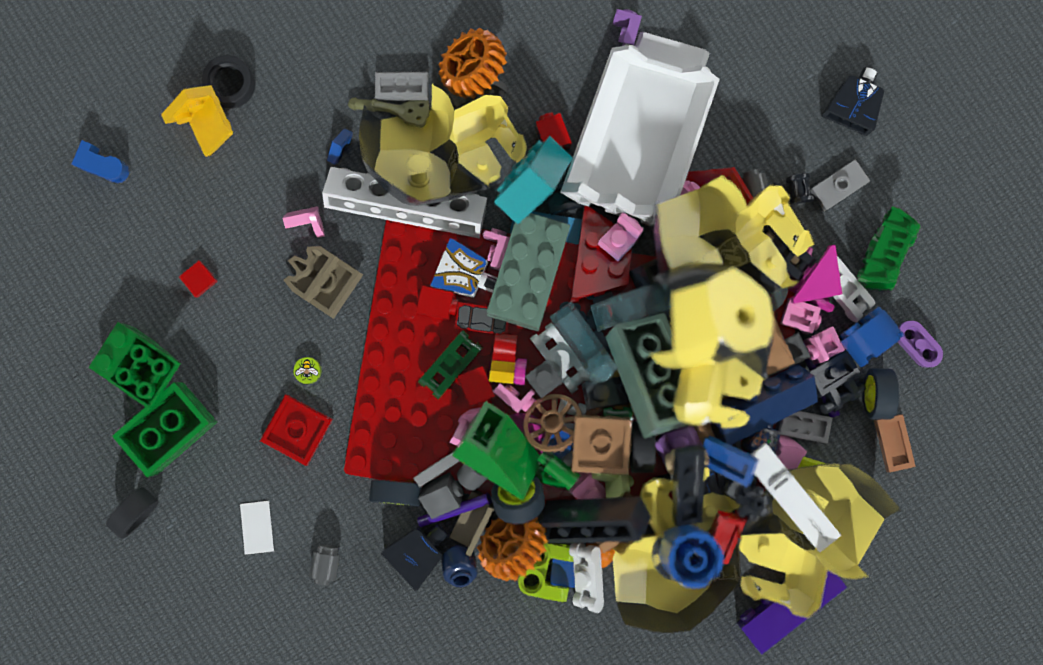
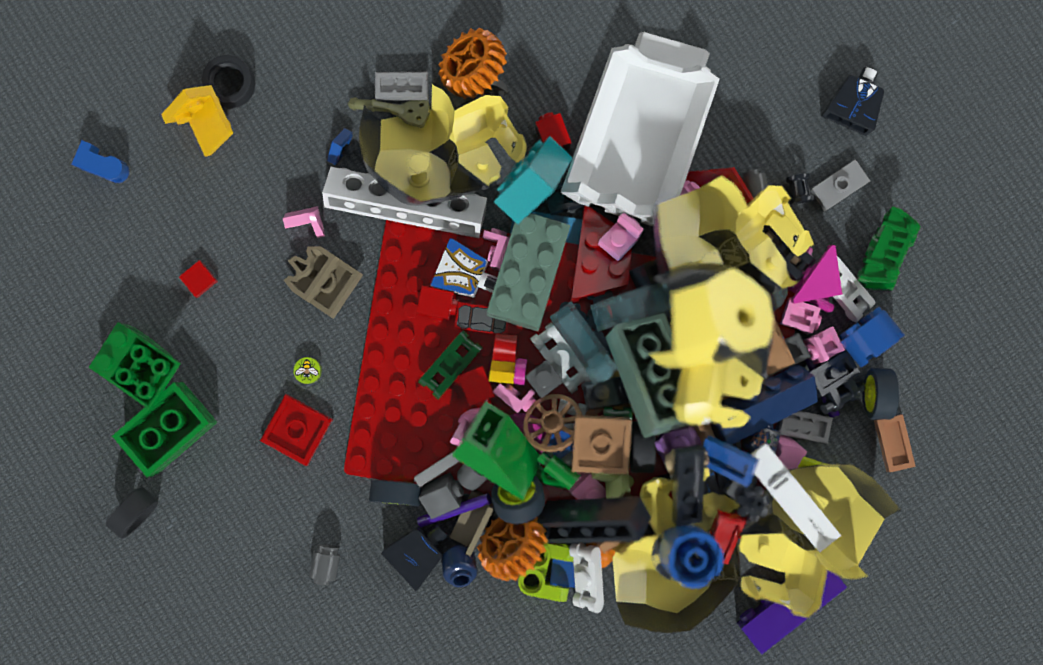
(256, 527): white sticker -> none
(630, 24): medium lavender bracket -> none
(920, 341): medium lavender plate -> none

